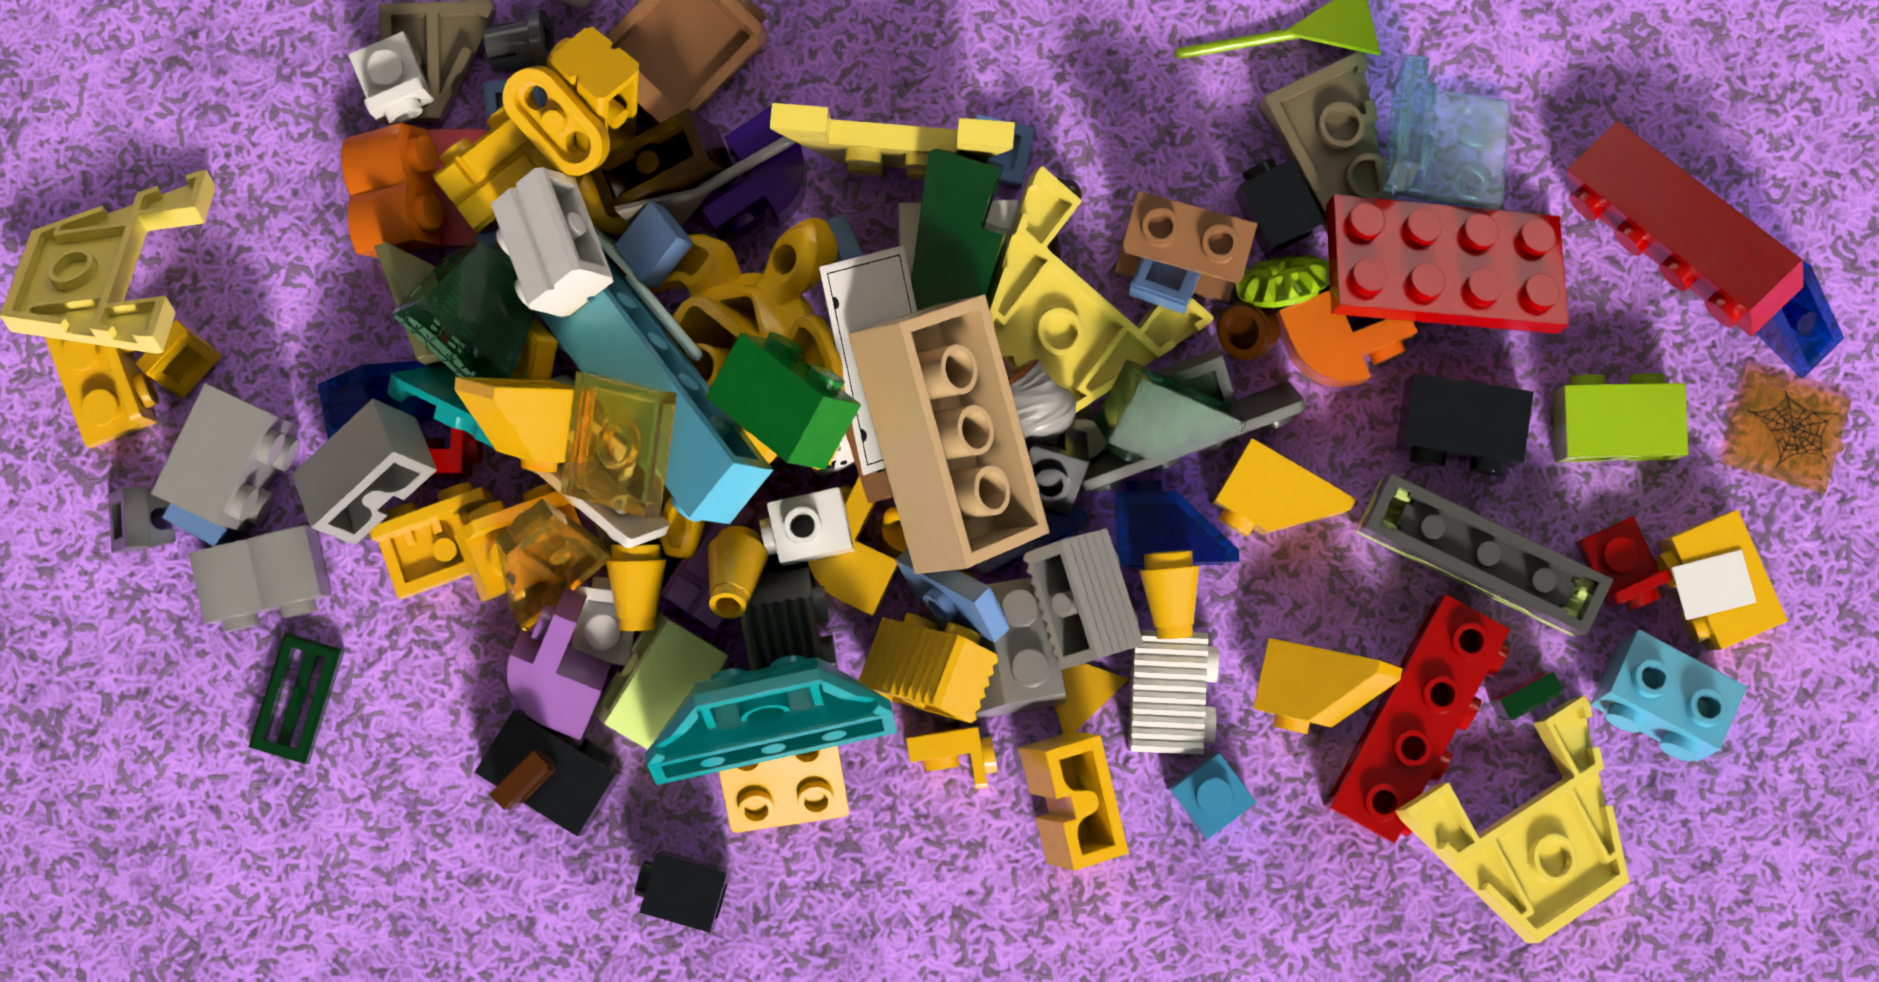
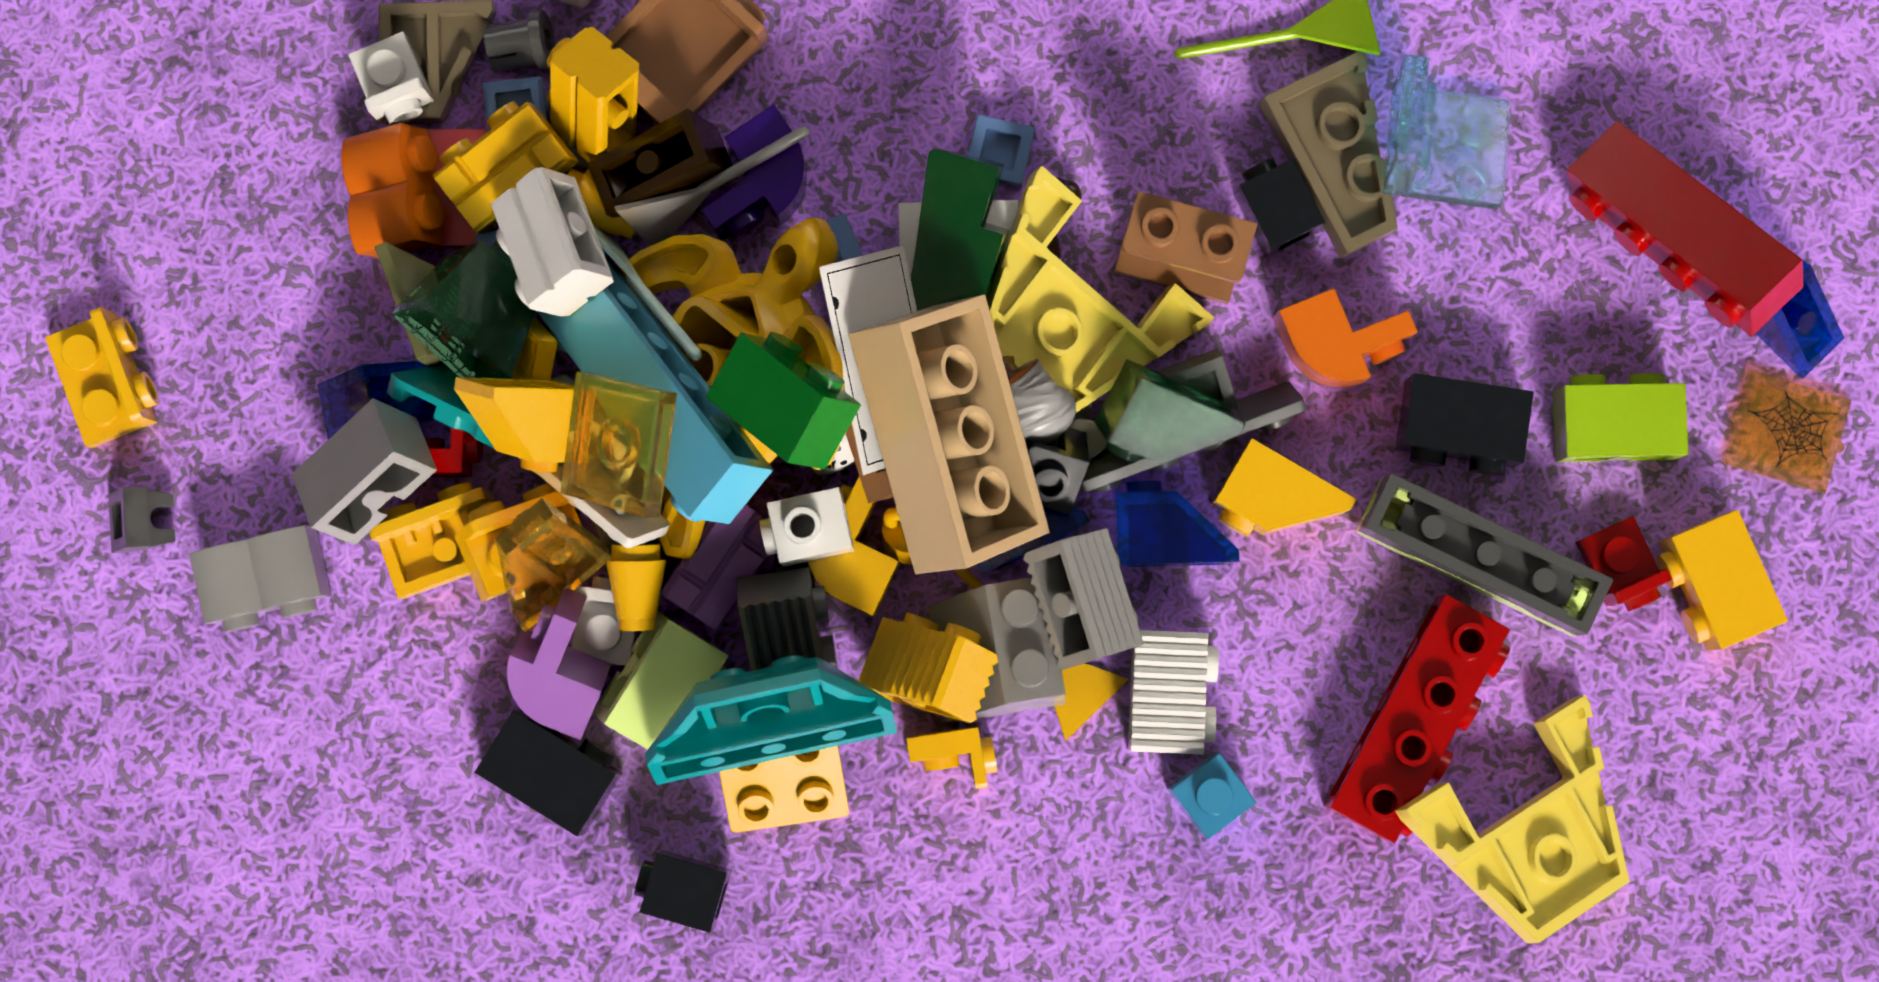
(81, 267): light yellow wing -> none
(182, 362): yellow tile -> none
(199, 527): medium blue tile -> none
(227, 460): light grey brick -> none
(318, 705): dark green tile -> none
(524, 780): reddish brown tile -> none
(554, 125): yellow plate -> none
(653, 244): medium blue tile -> none
(734, 568): yellow cone -> none
(872, 146): light yellow wing -> none
(957, 598): medium blue plate -> none
(1080, 800): yellow brick -> none
(1164, 285): medium blue tile -> none
(1171, 592): yellow cone -> none
(1247, 330): reddish brown tile -> none
(1284, 281): lime gear -> none
(1317, 684): yellow slope -> none
(1446, 264): plate -> none
(1527, 696): dark green tile -> none
(1668, 697): medium azure brick -> none
(1713, 584): white sticker -> none

